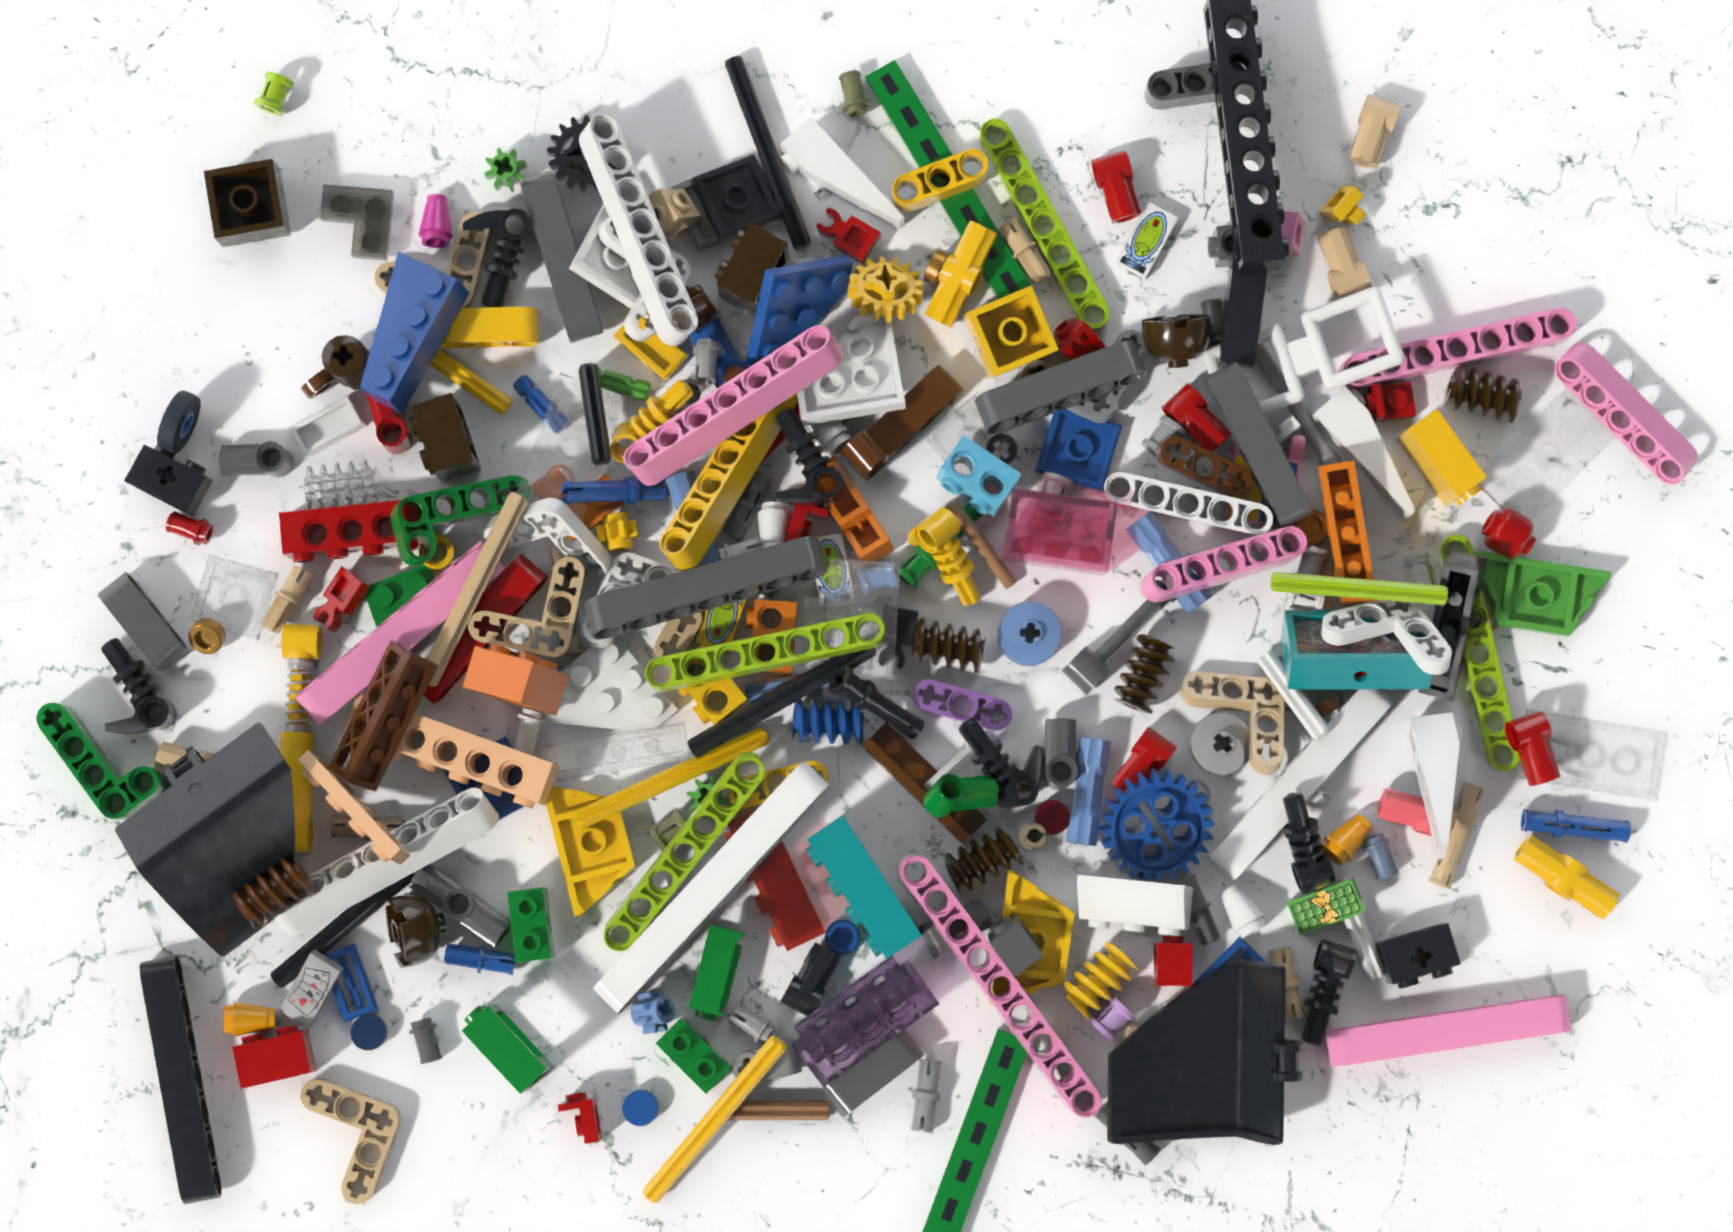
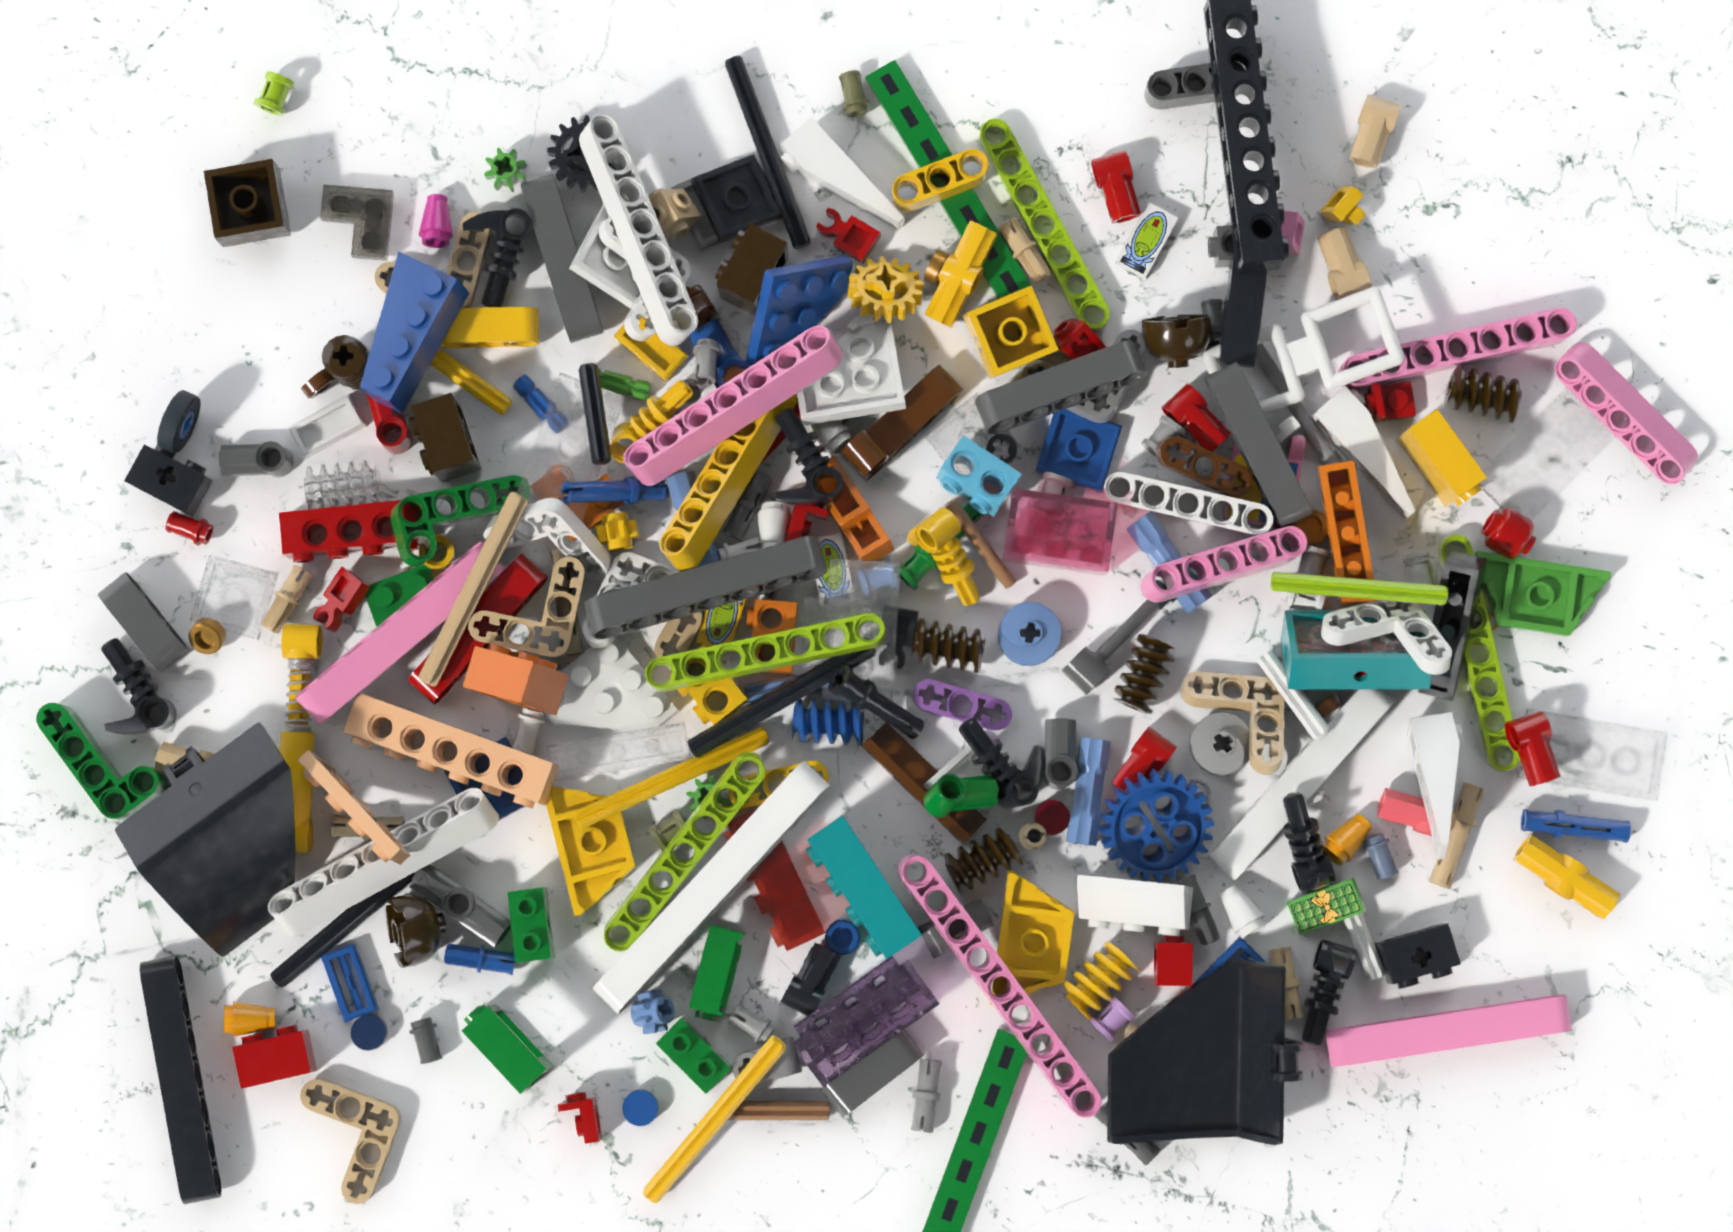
(273, 892): reddish brown piece -> none
(311, 989): light grey tile -> none
(385, 719): reddish brown fence -> none
(1014, 944): dark grey brick -> none

